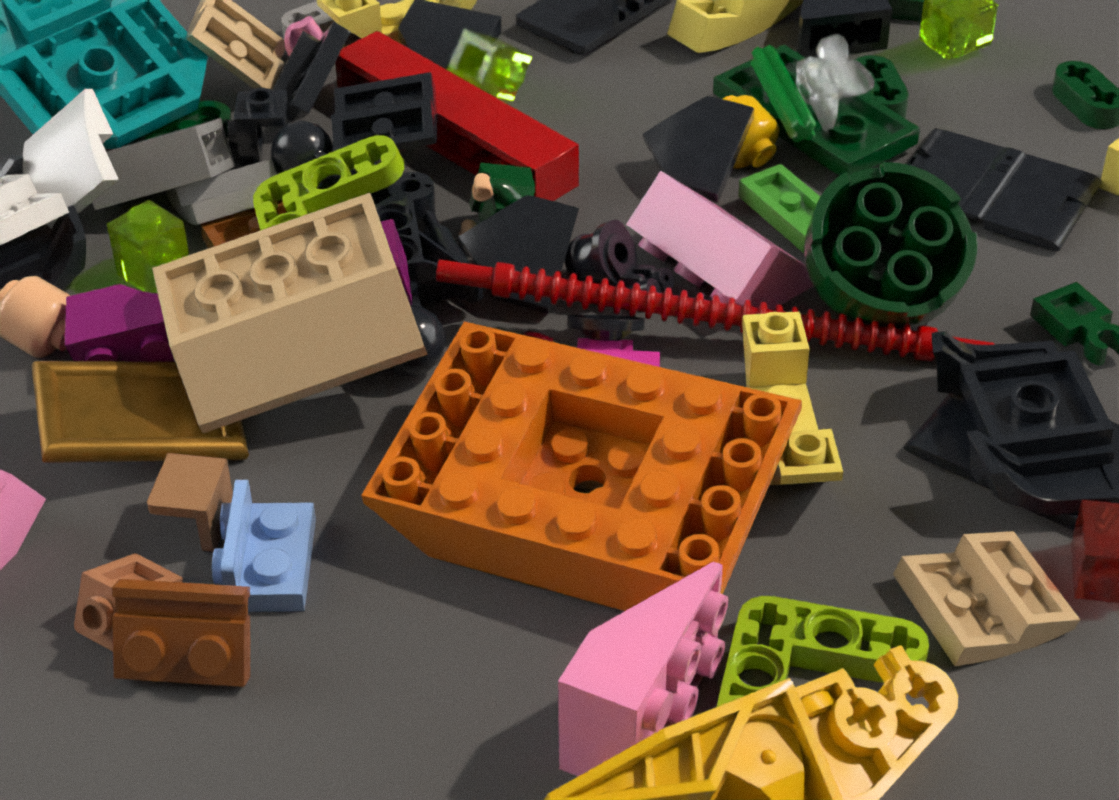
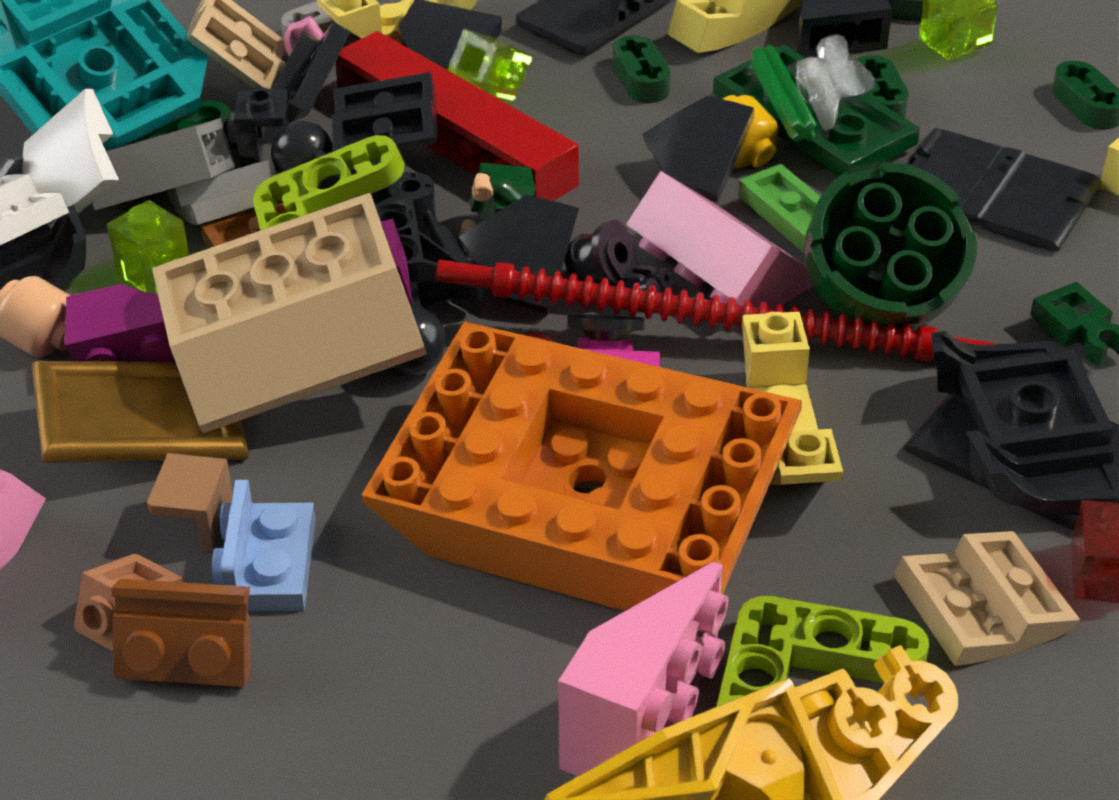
(641, 69): none -> dark green beam

